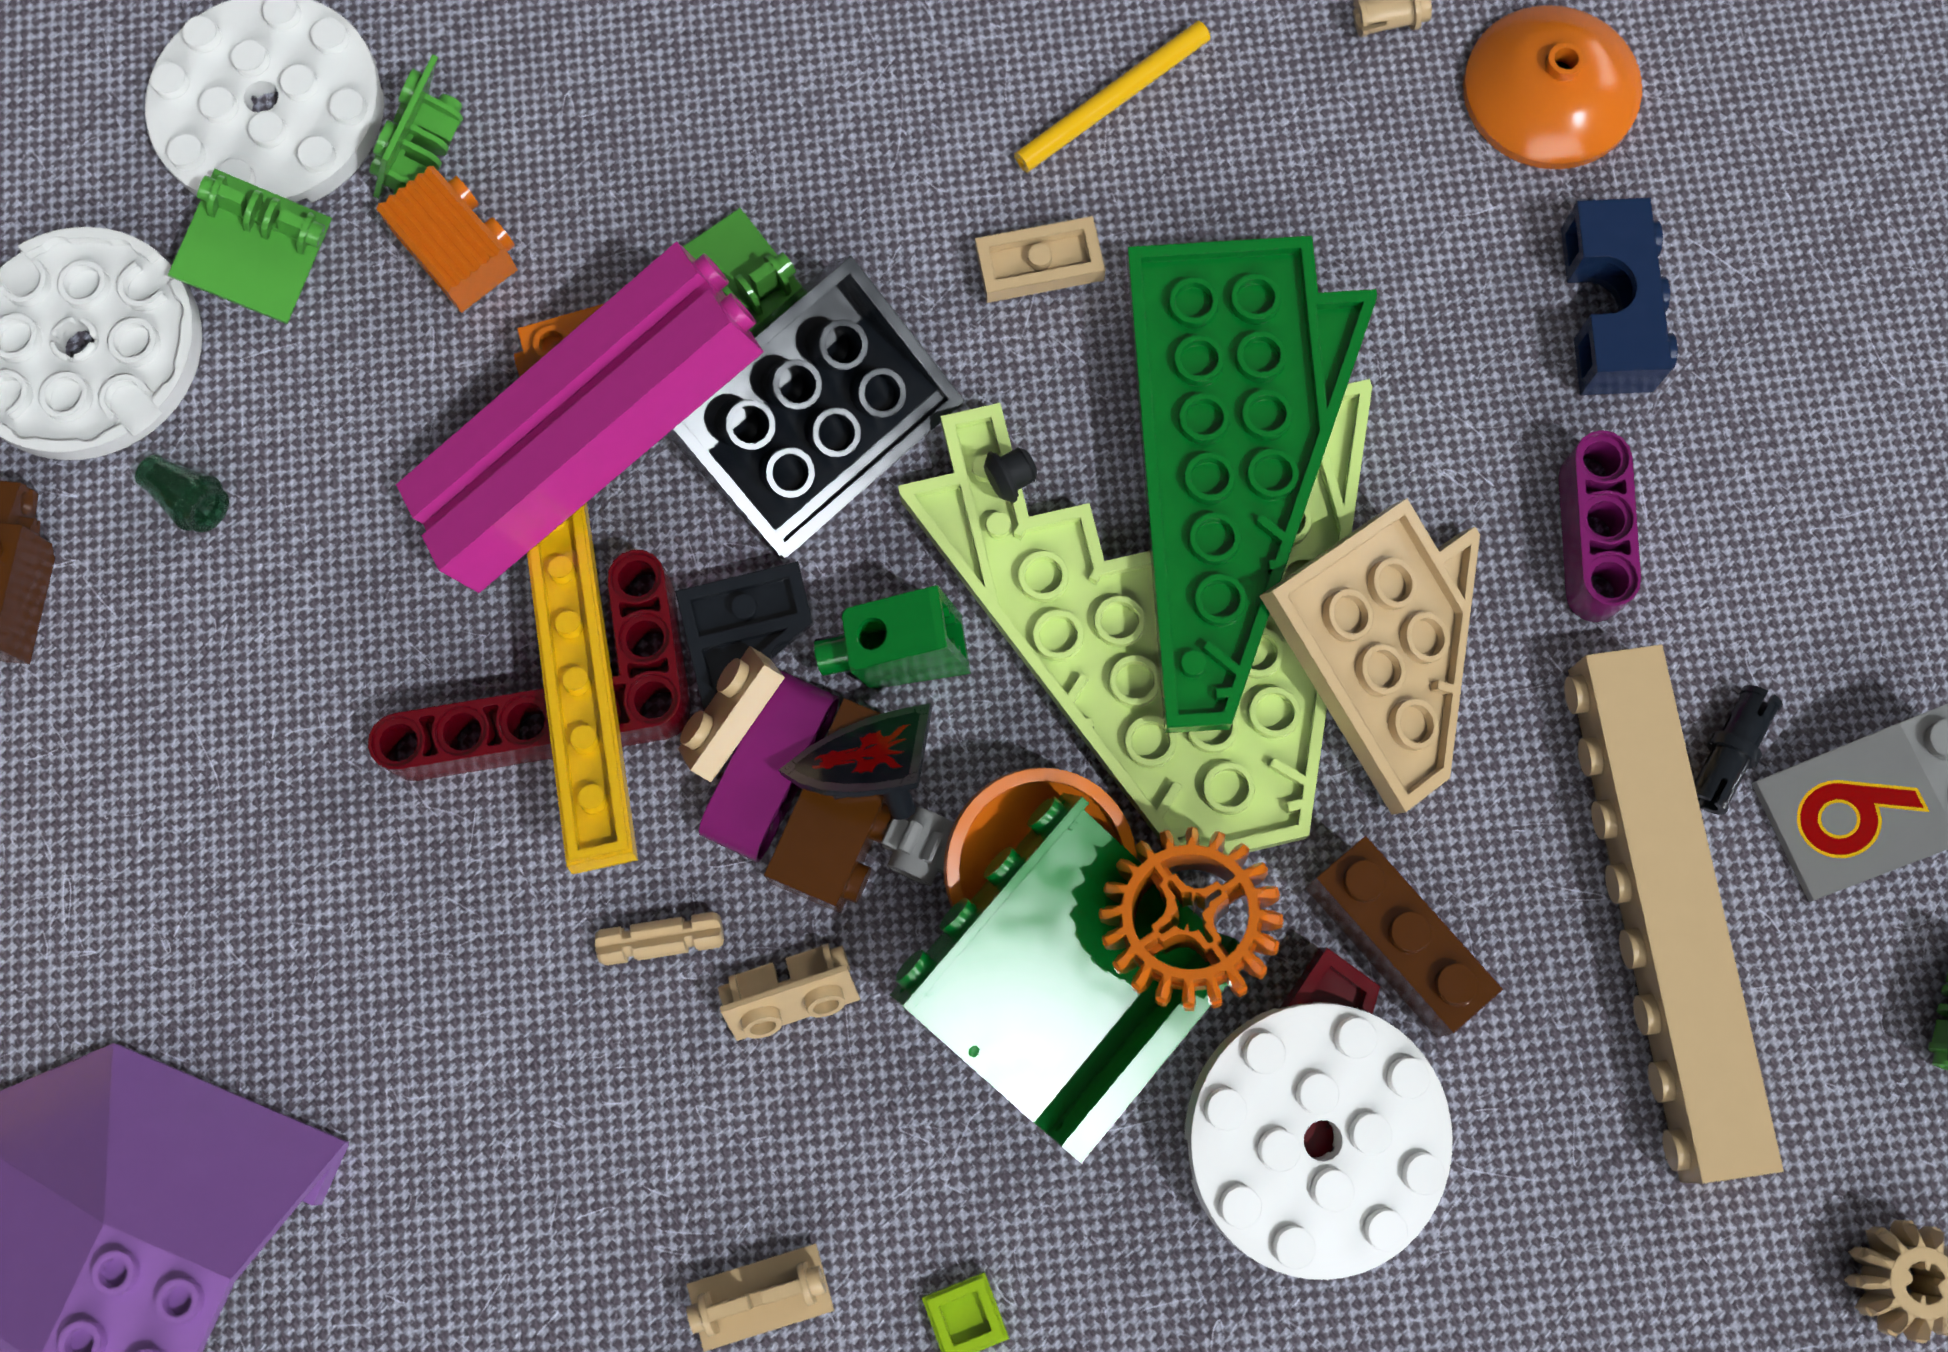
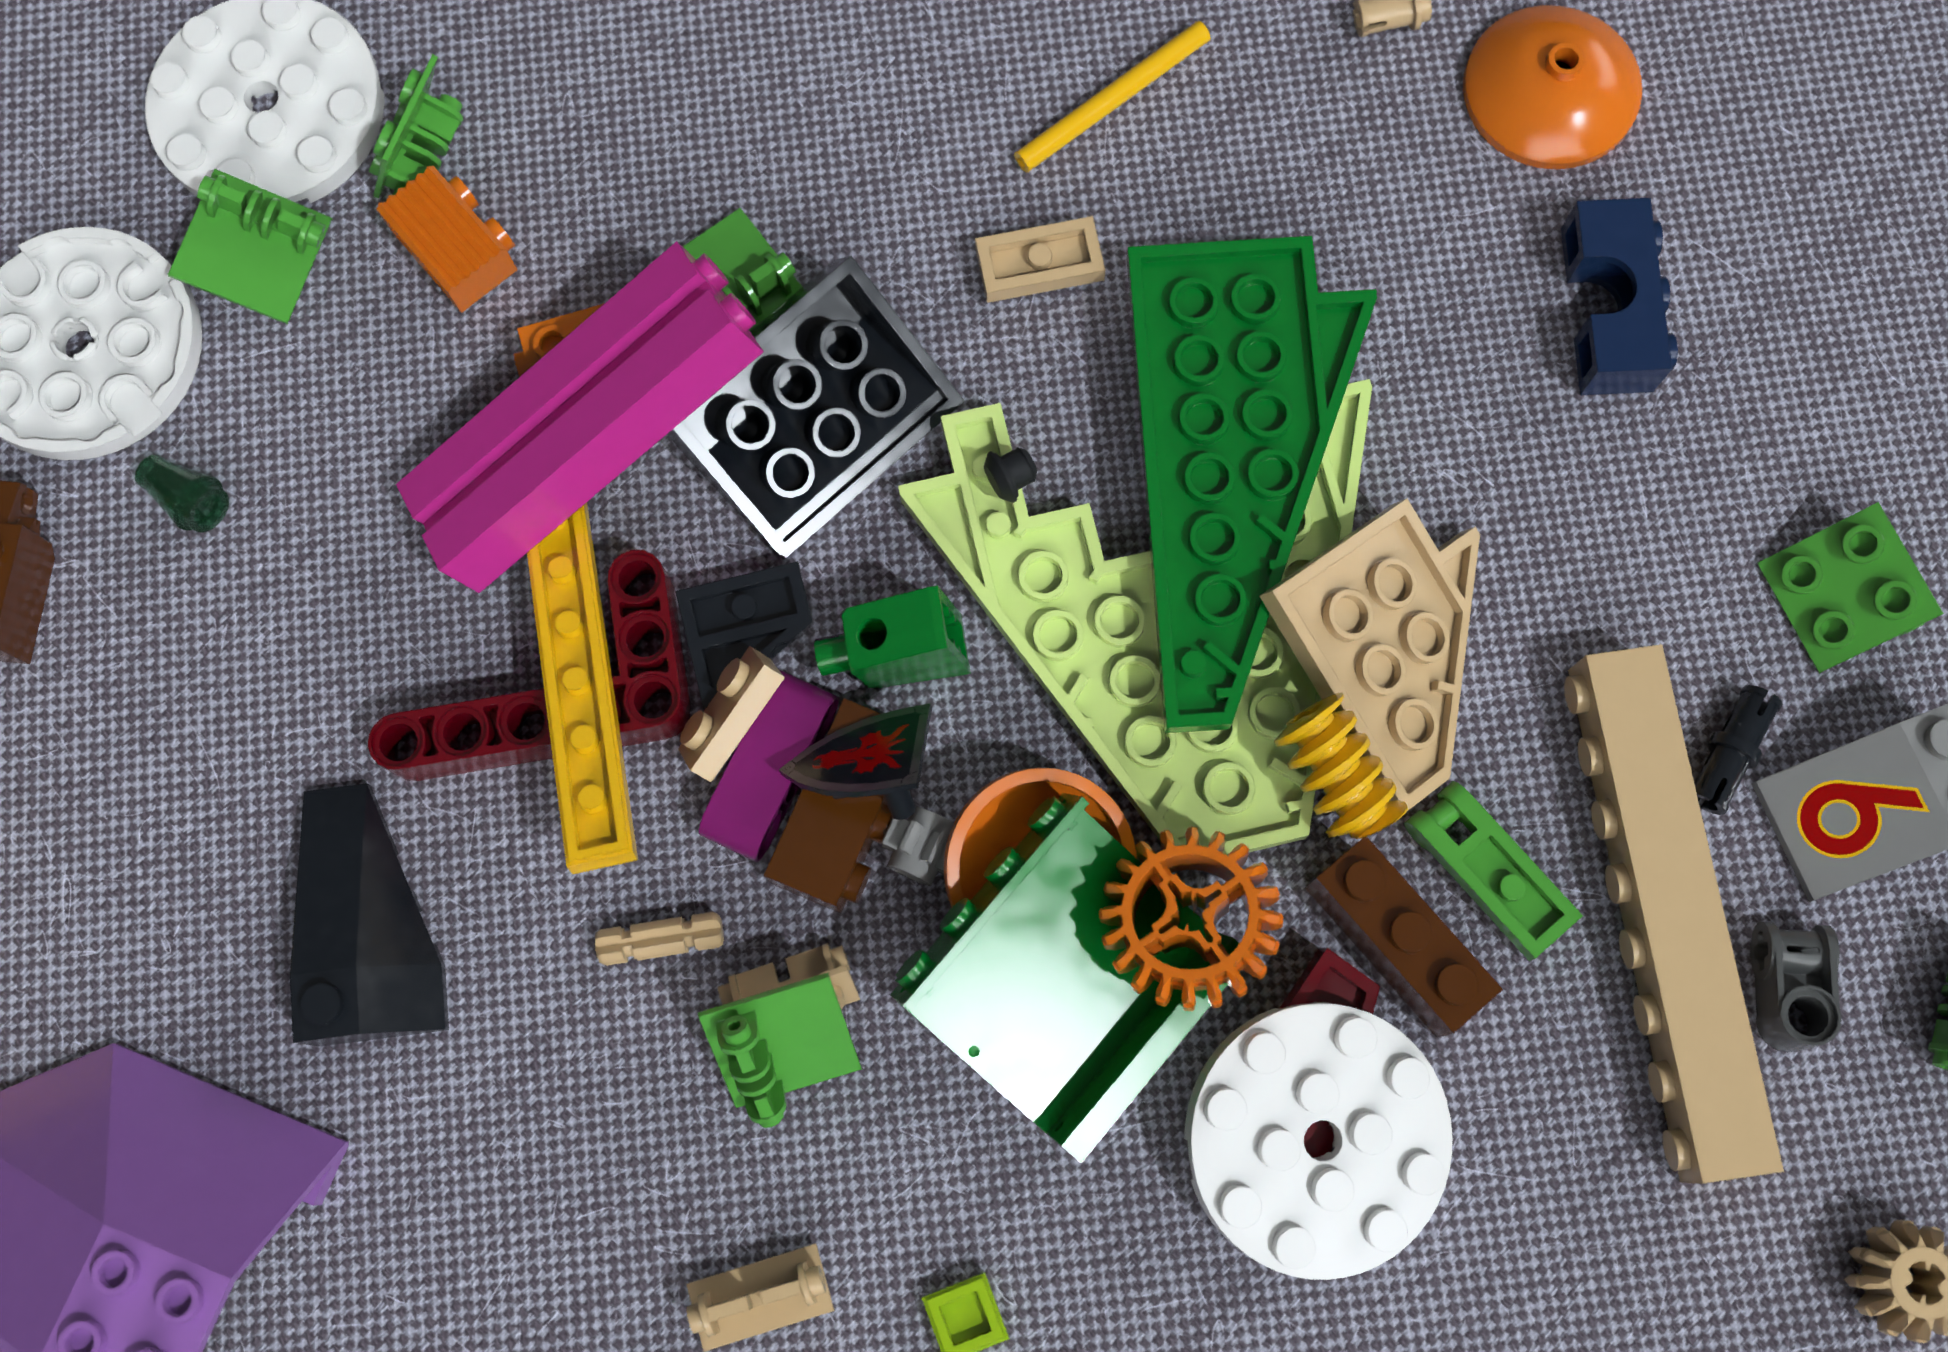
(358, 932): none -> black wedge
(779, 1044): none -> bright green hinge
(1341, 770): none -> yellow piece
(1494, 871): none -> bright green plate
(1611, 501): magenta beam -> none
(1800, 971): none -> dark grey piece
(1850, 588): none -> bright green hinge

